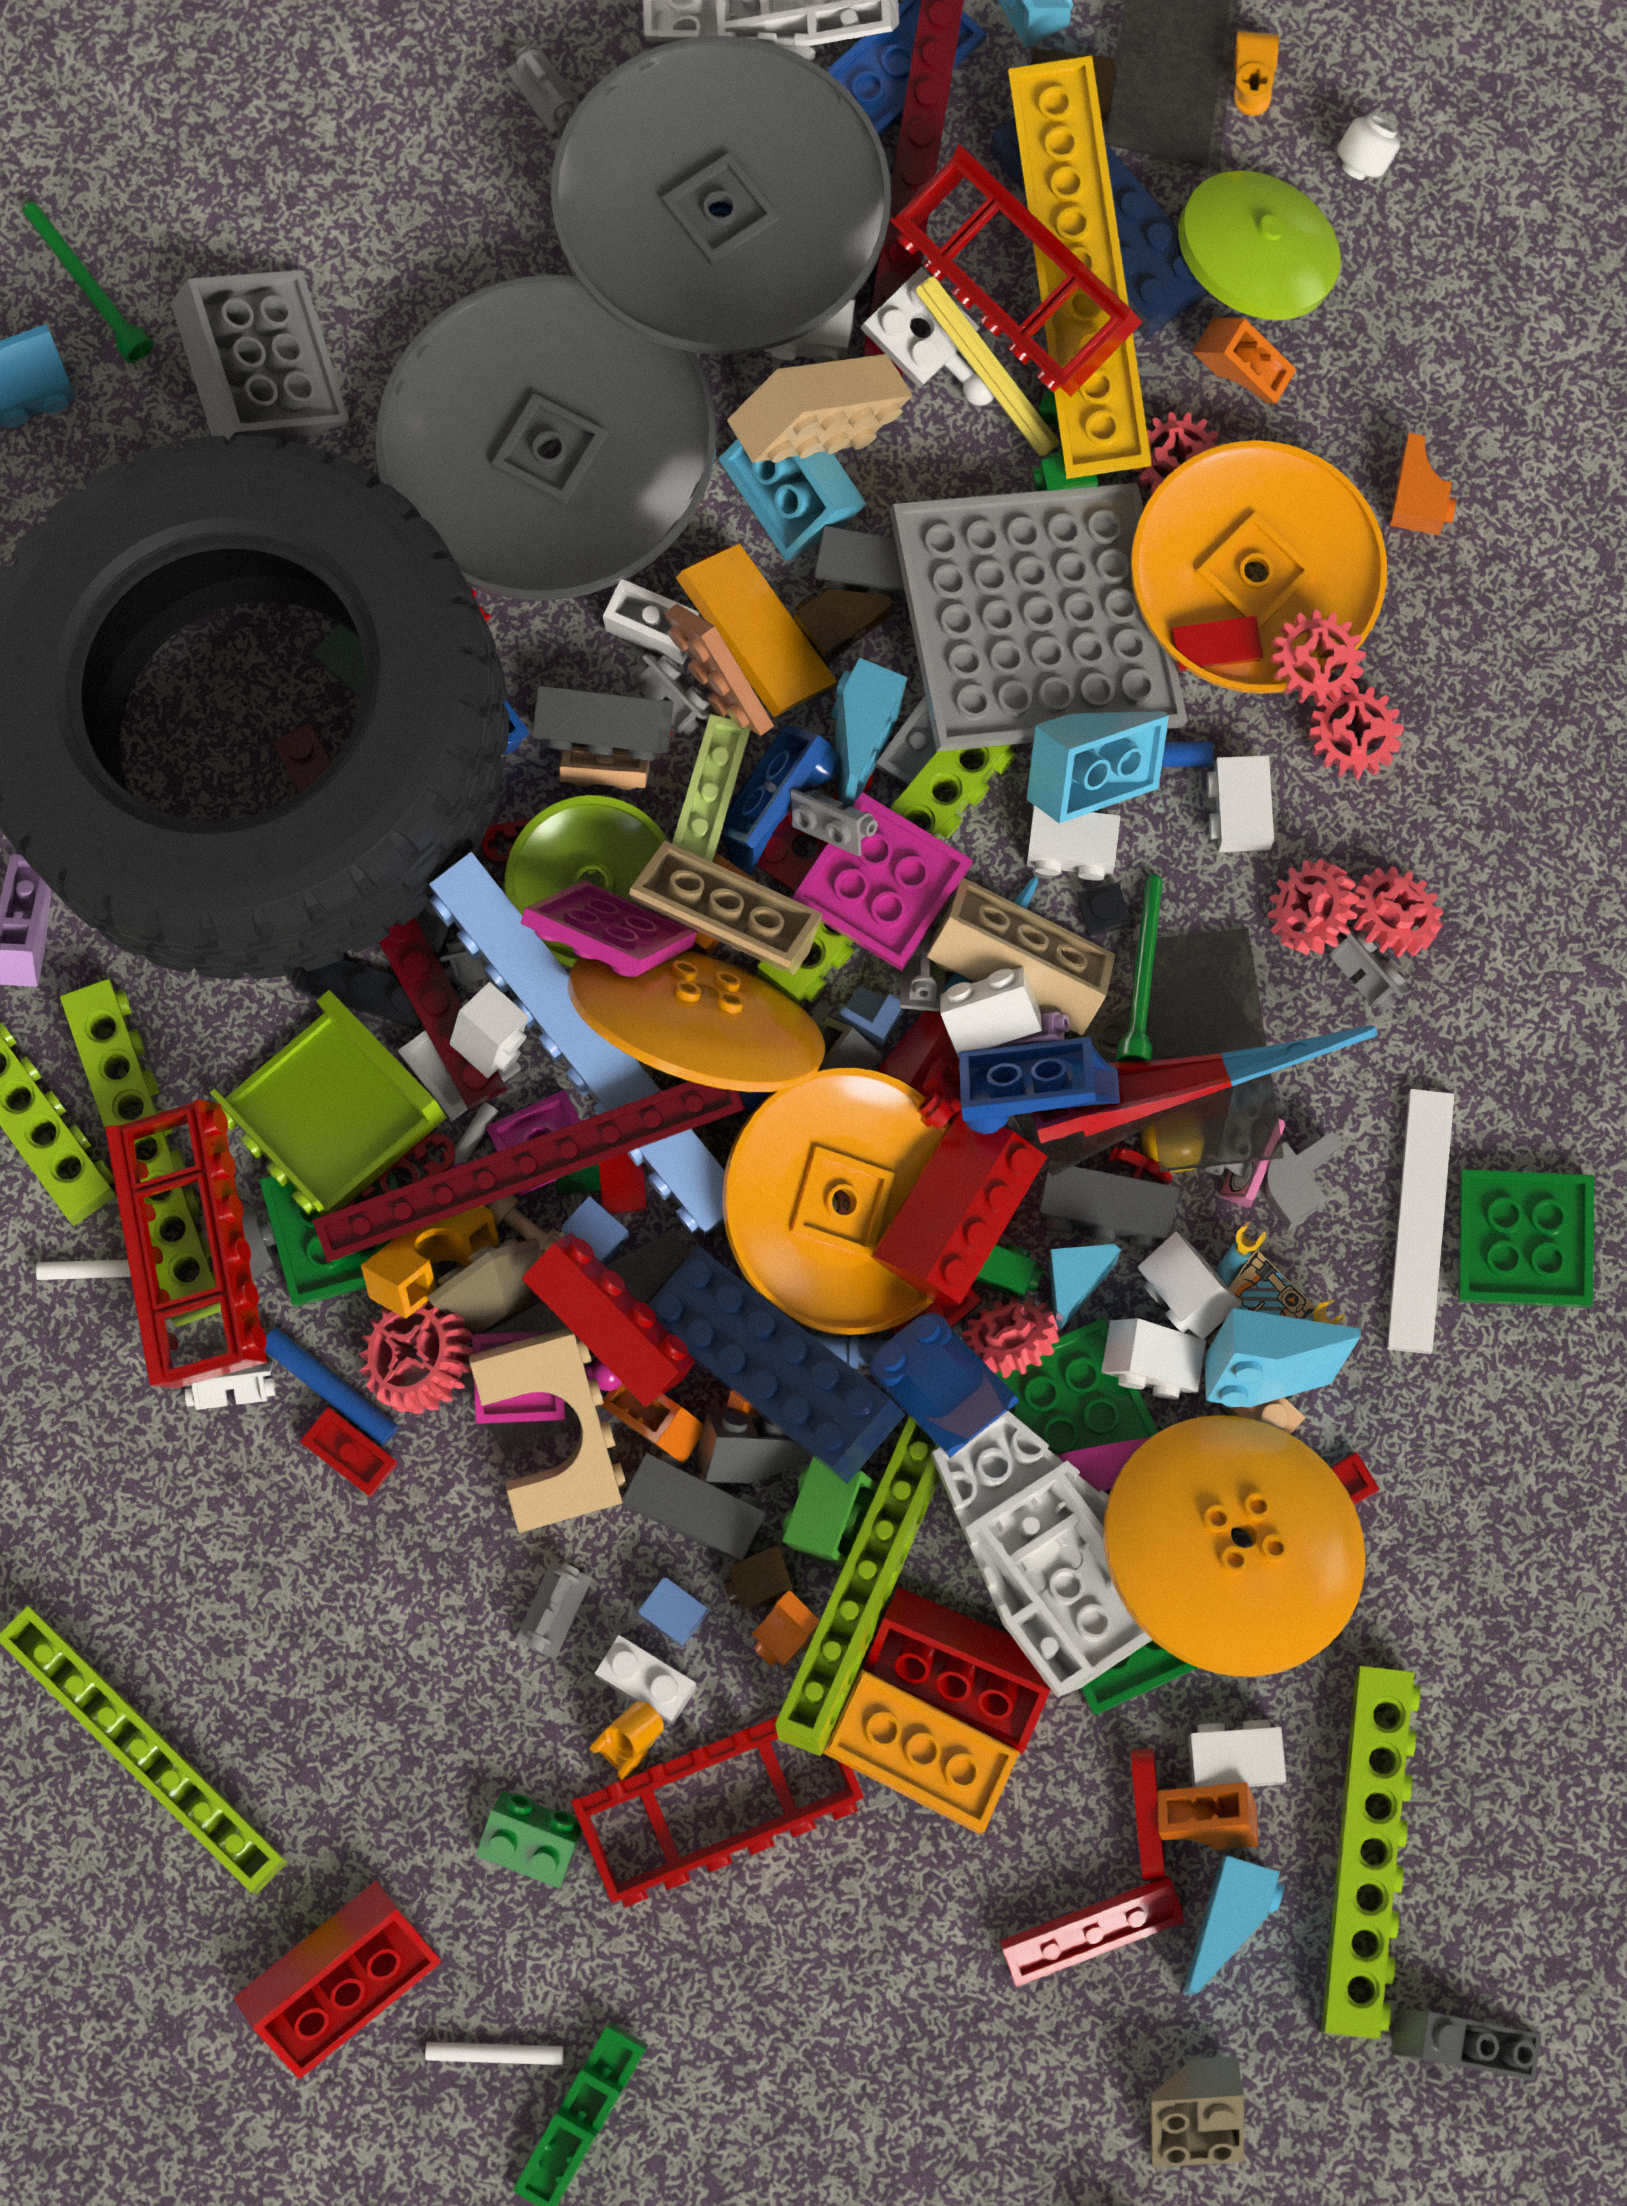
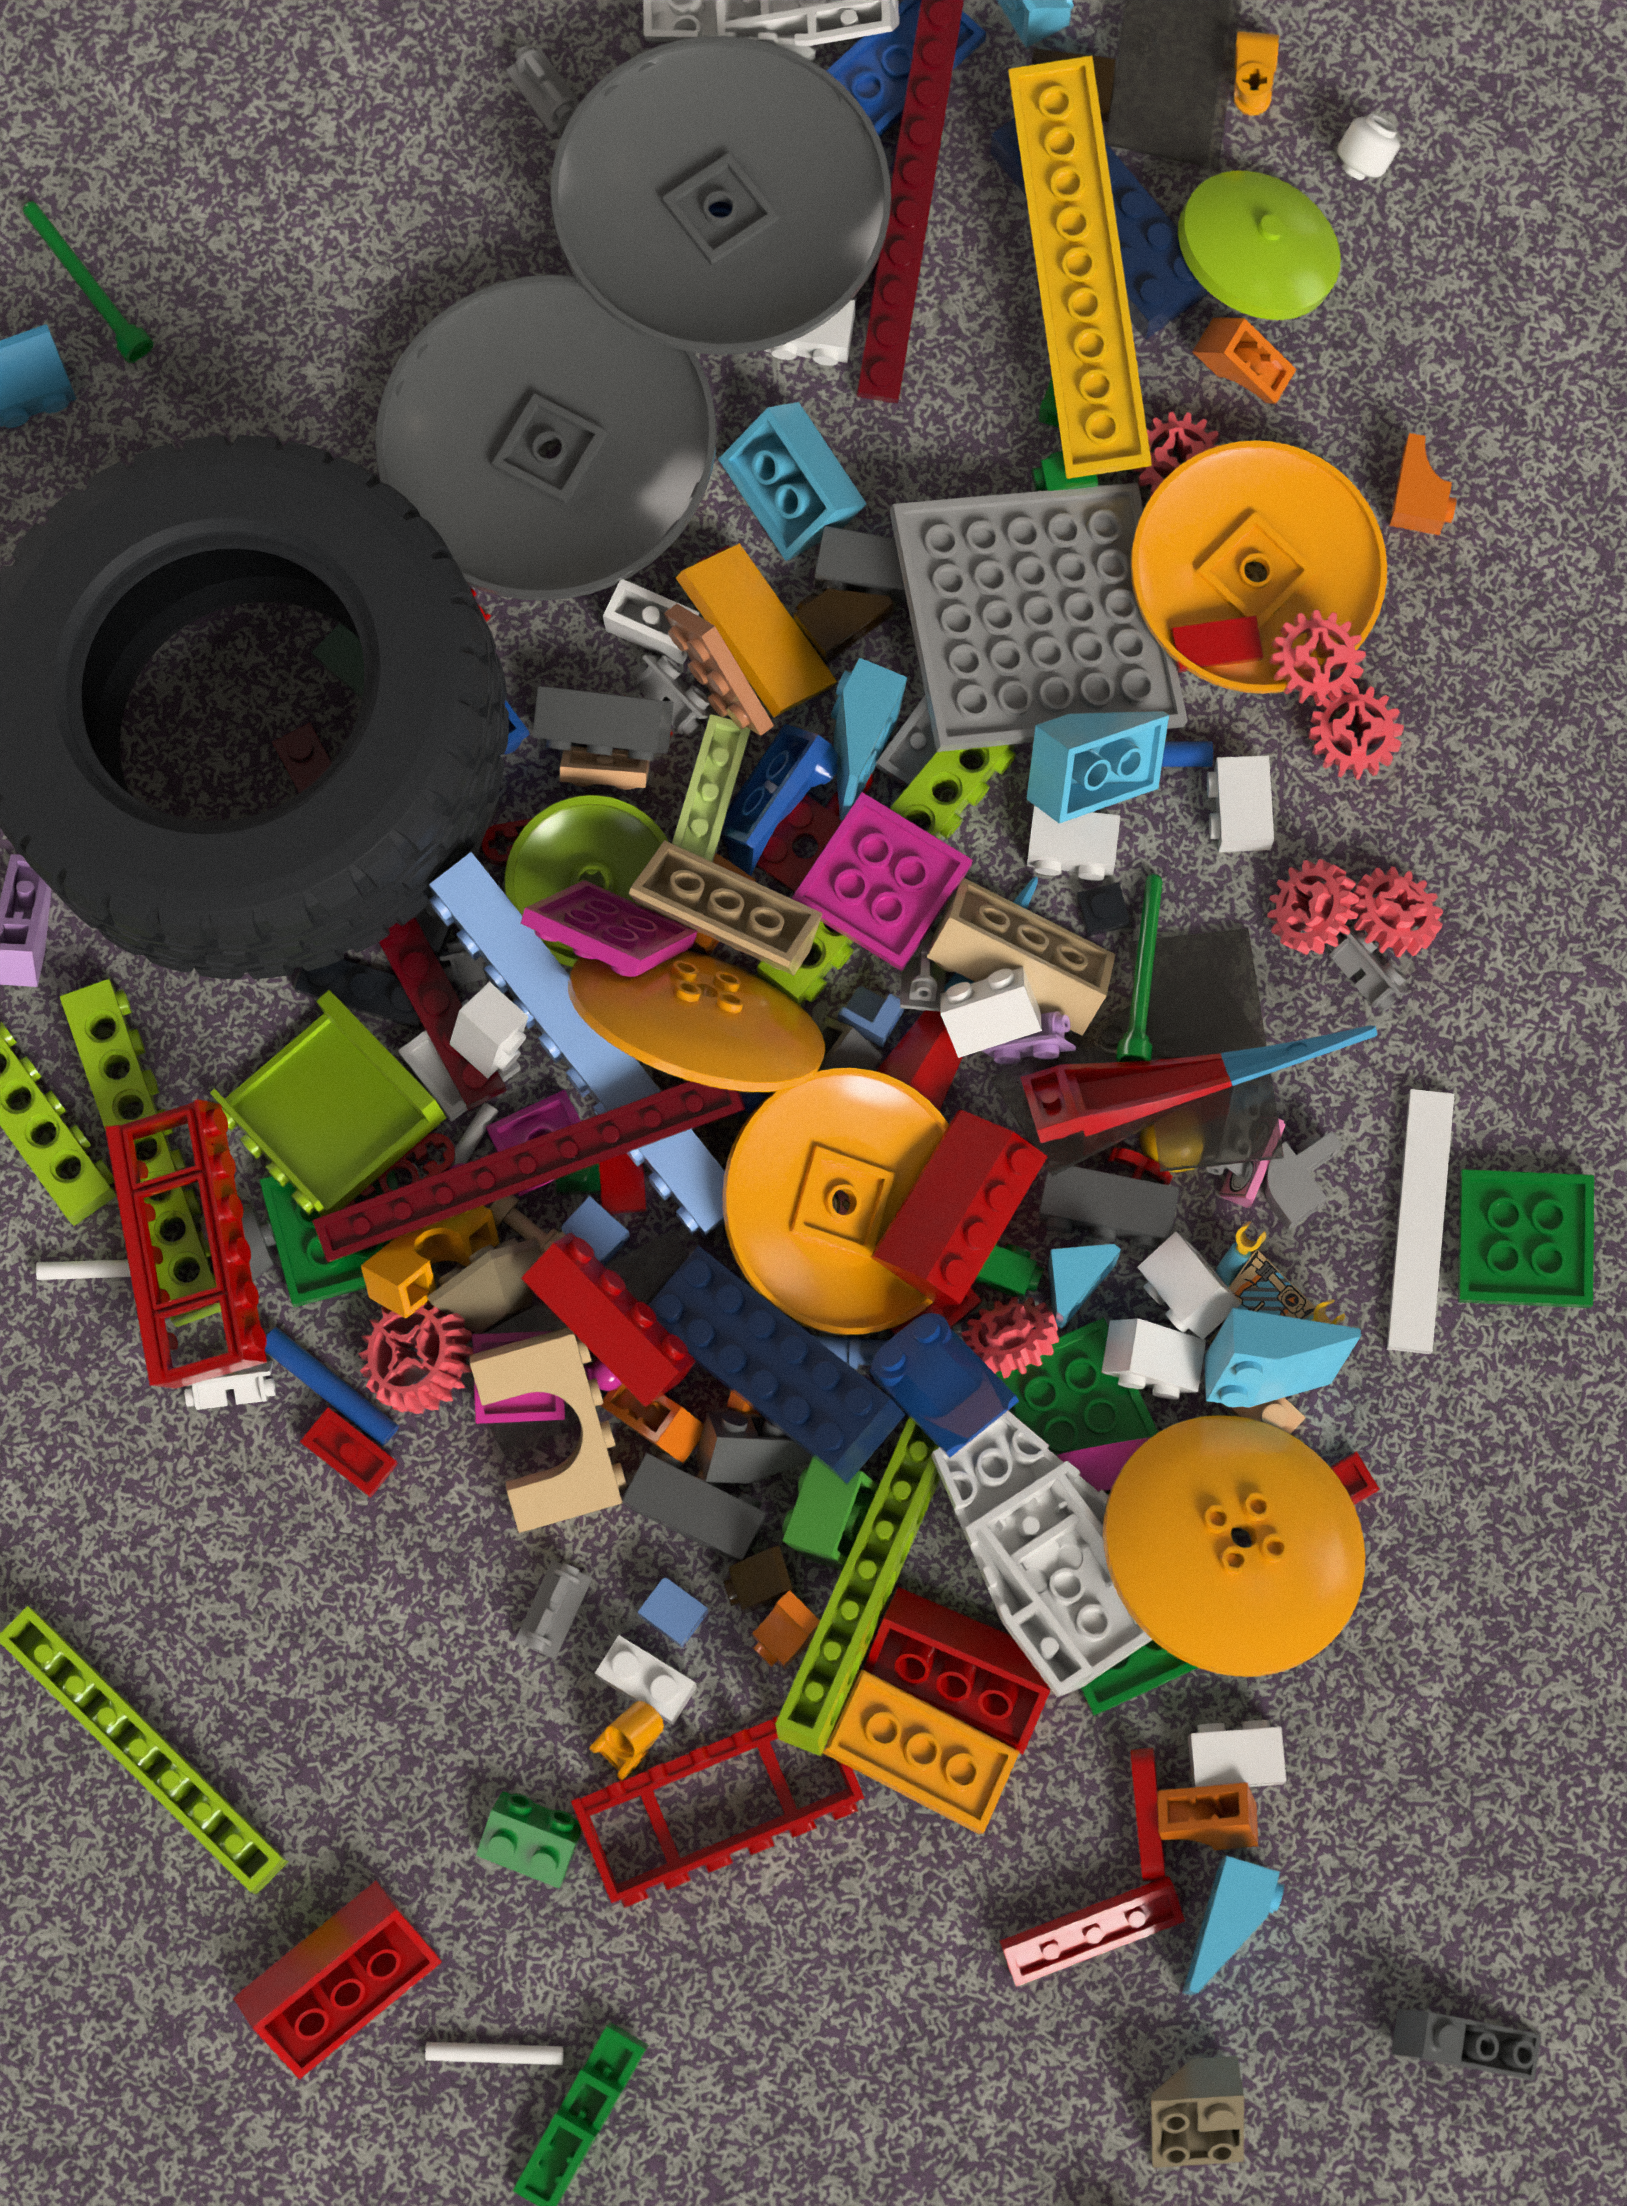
(258, 356): light grey slope -> none
(820, 408): tan brick -> none
(828, 821): light grey hinge -> none
(921, 356): white plate -> none
(940, 264): red window -> none
(943, 1092): red plate -> none
(986, 366): light yellow axle -> none
(1032, 1079): blue slope -> none
(1340, 2013): lime brick -> none

